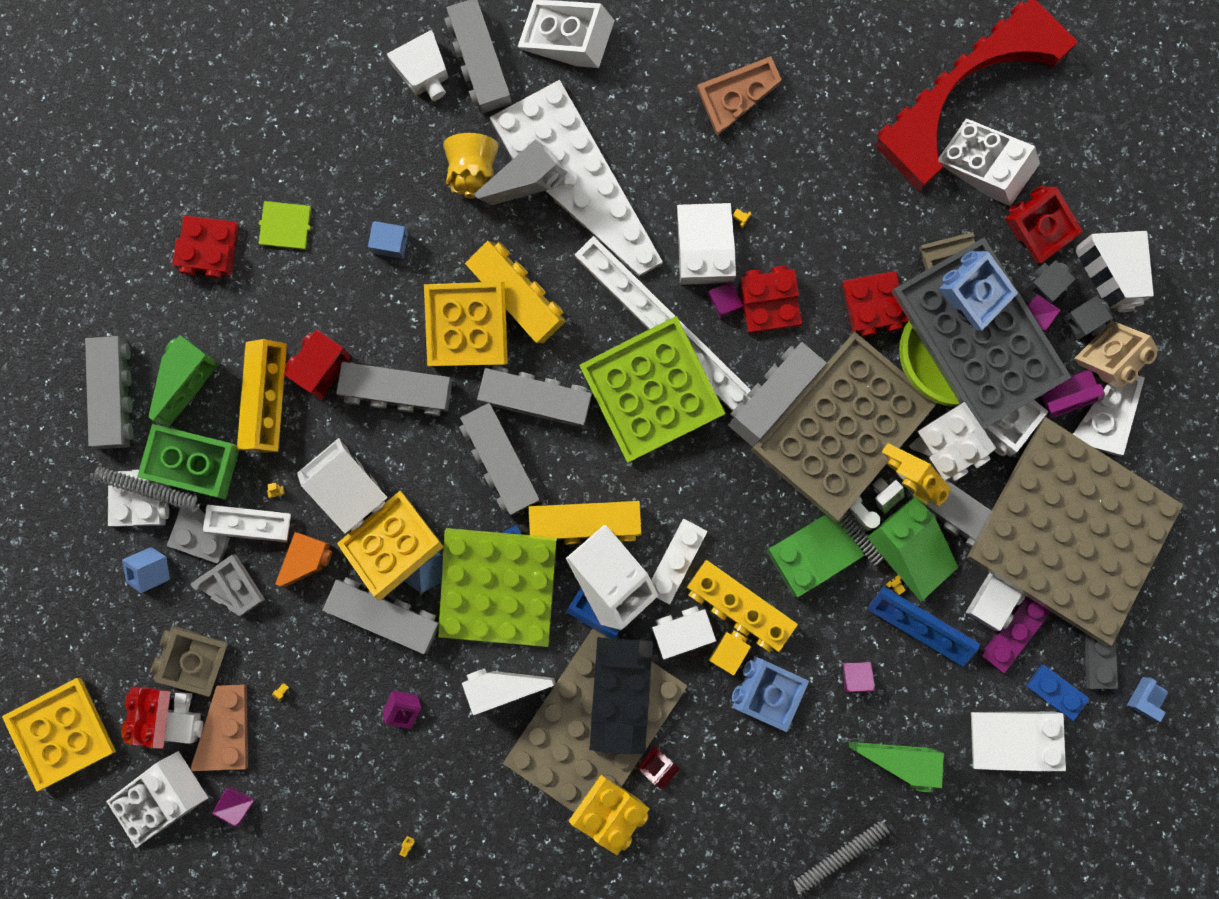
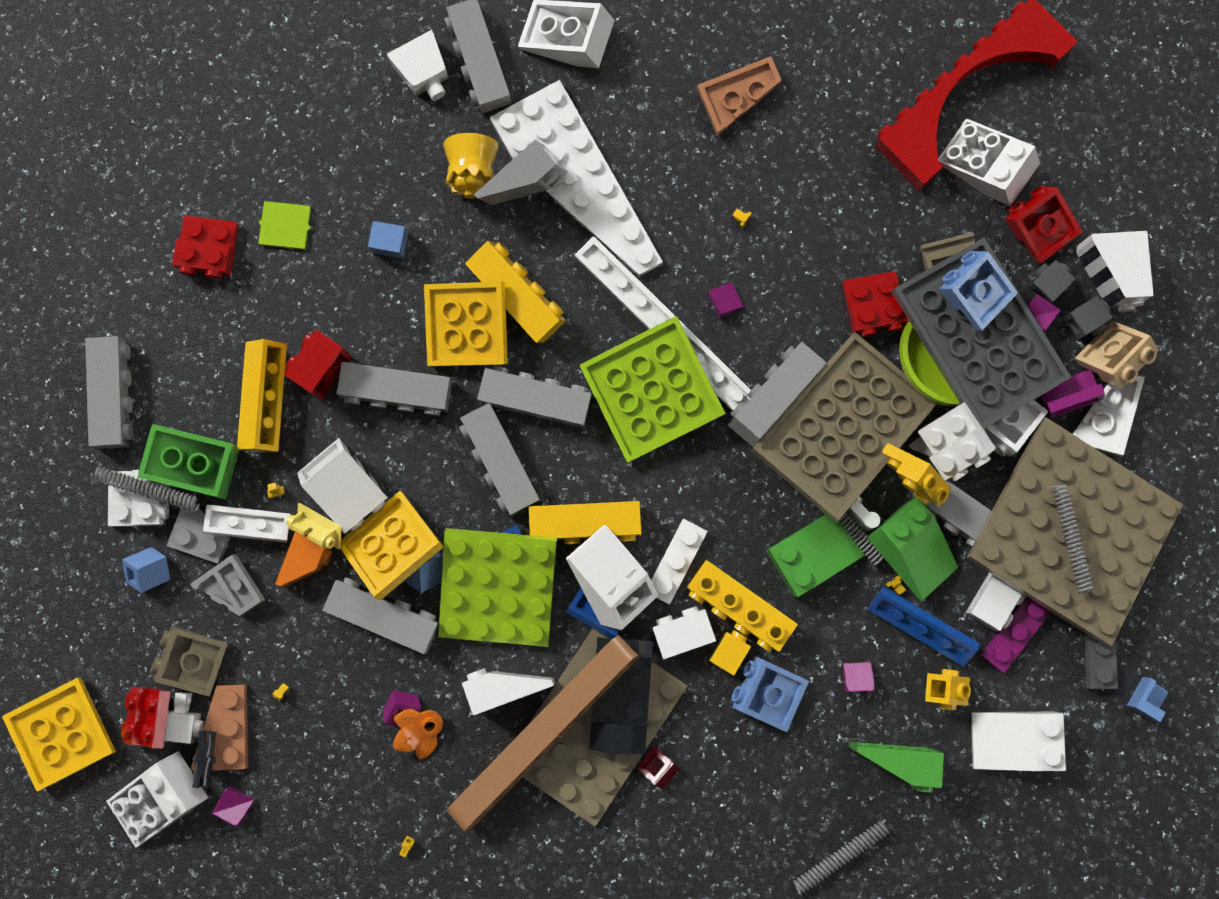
(180, 377): bright green slope -> none
(204, 759): none -> black pin
(320, 529): none -> light yellow hinge
(414, 734): none -> orange plate
(542, 733): none -> medium nougat beam
(610, 815): yellow plate -> none
(706, 244): white slope -> none
(770, 300): red plate -> none
(887, 494): white tile -> none
(948, 689): none -> yellow brick
(1057, 692): blue plate -> none
(1070, 534): none -> light grey piece

